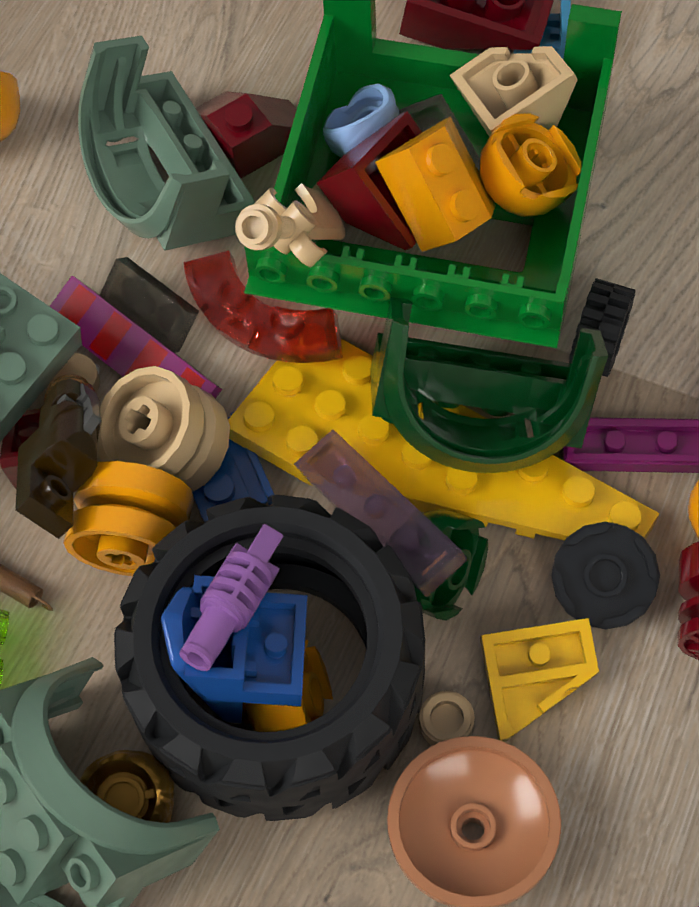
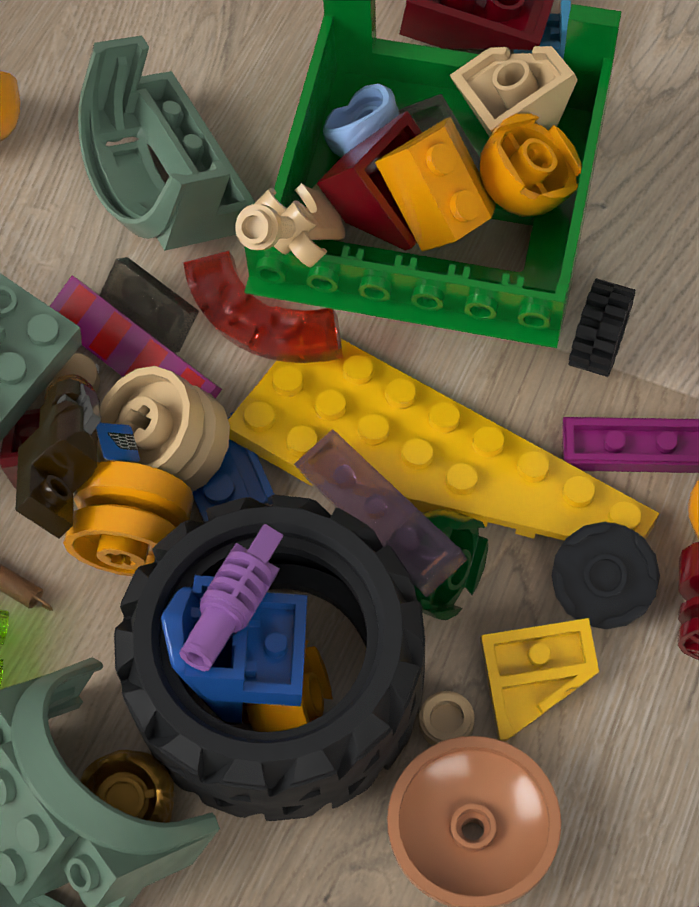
(117, 442): none -> blue sticker
(249, 128): dark red slope -> none
(446, 375): dark green piece -> none

